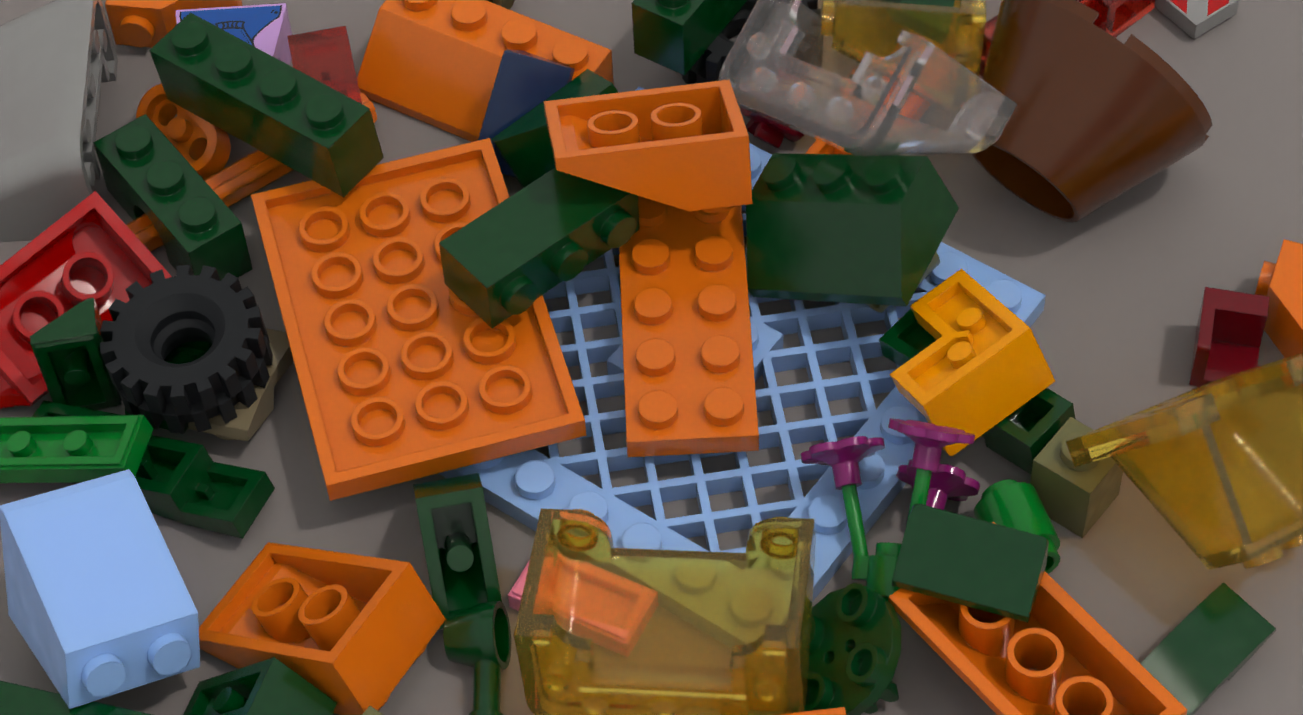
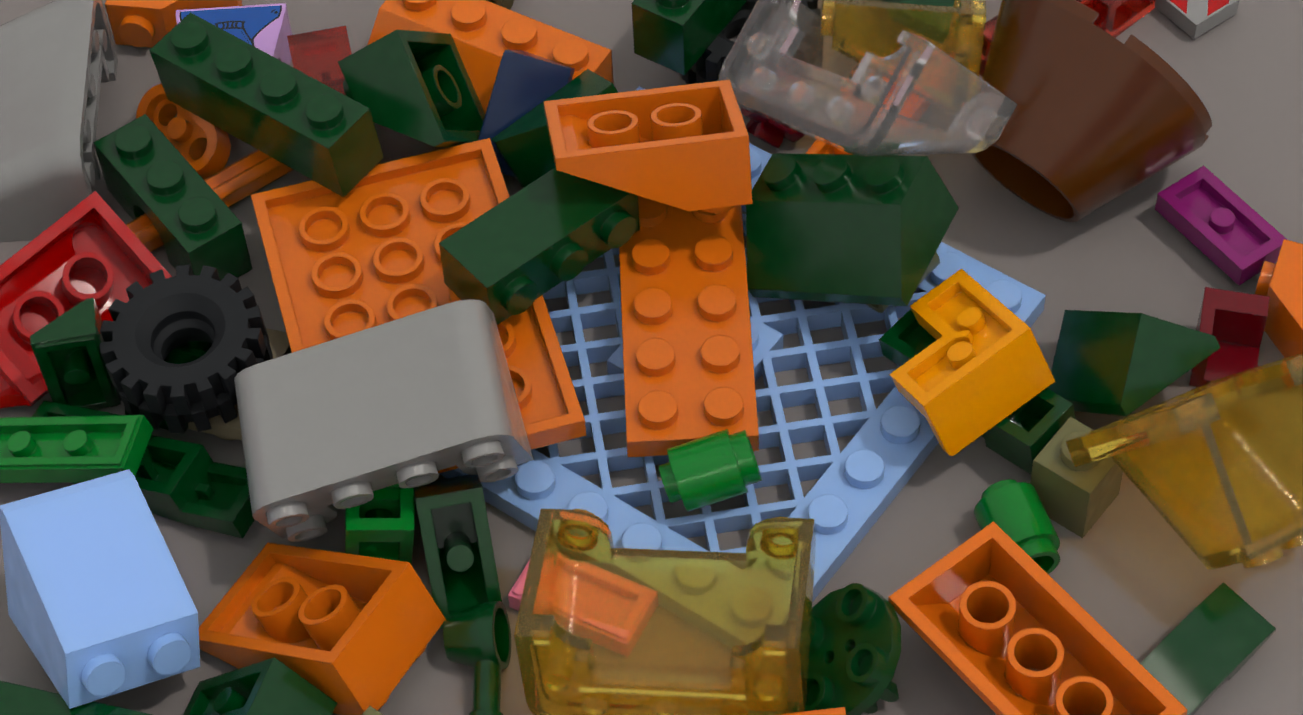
(378, 414): none -> light grey windscreen
(382, 525): none -> green brick
(416, 87): none -> dark green slope
(710, 469): none -> green brick
(928, 478): magenta plant -> none
(971, 562): dark green slope -> none
(1122, 359): none -> dark green slope
(1220, 224): none -> magenta plate

